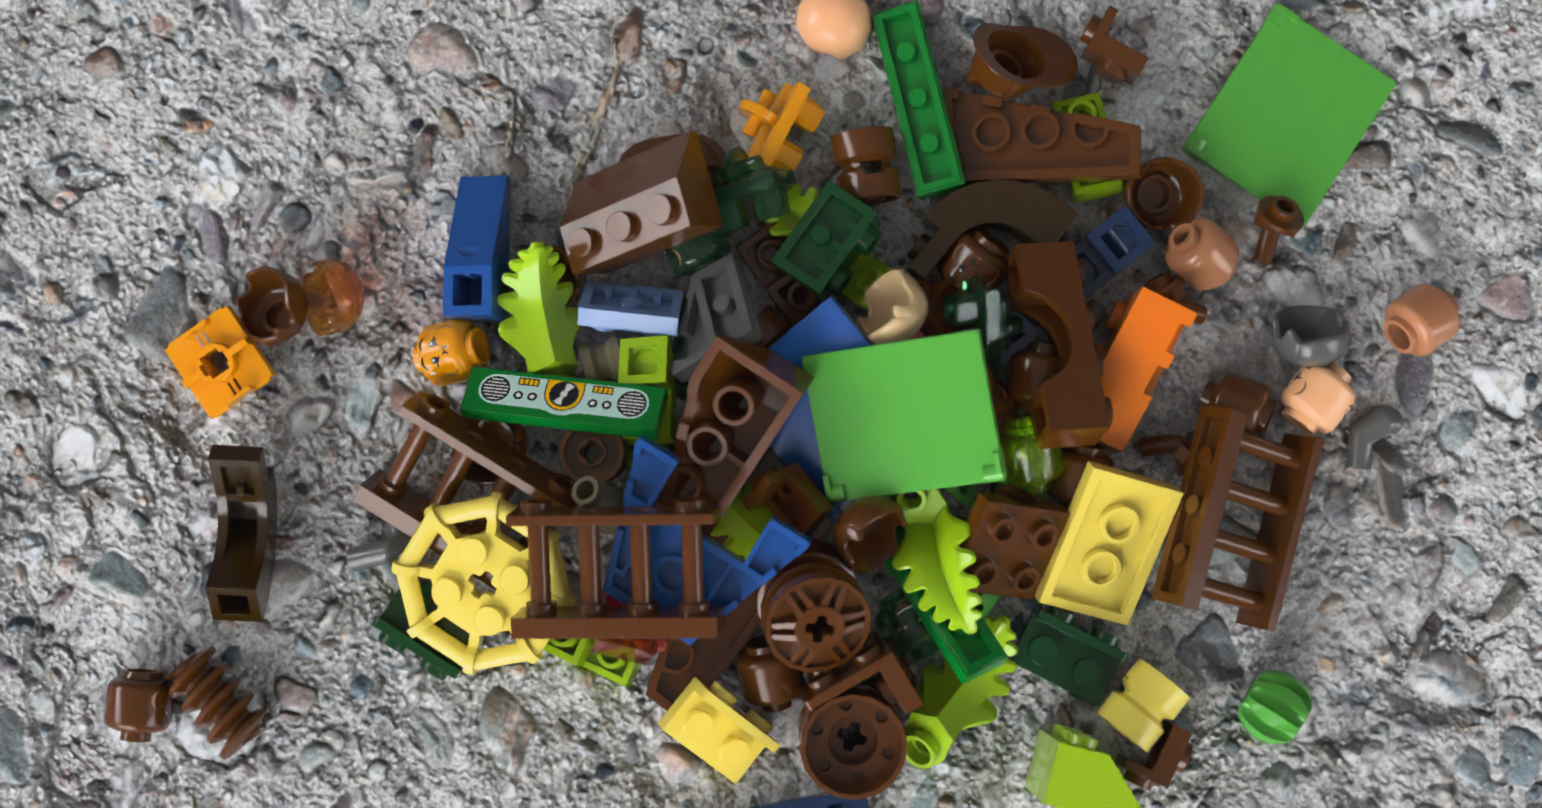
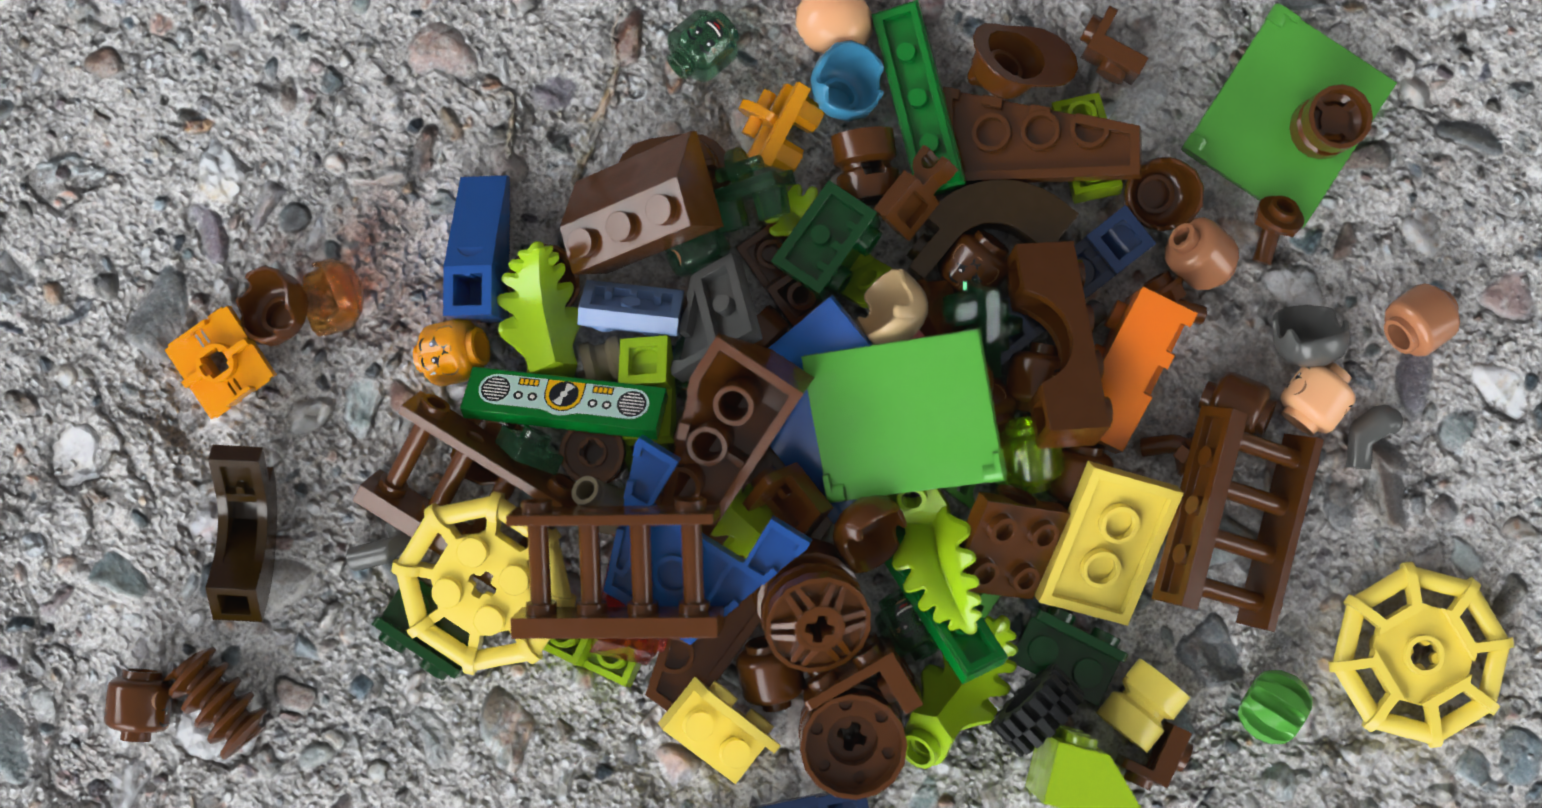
(530, 447): none -> clear green plate
(702, 45): none -> clear green head
(847, 81): none -> dark azure hair
(911, 196): none -> reddish brown plate
(1037, 710): none -> black tyre
(1331, 122): none -> reddish brown wheel
(1393, 647): none -> light yellow plate

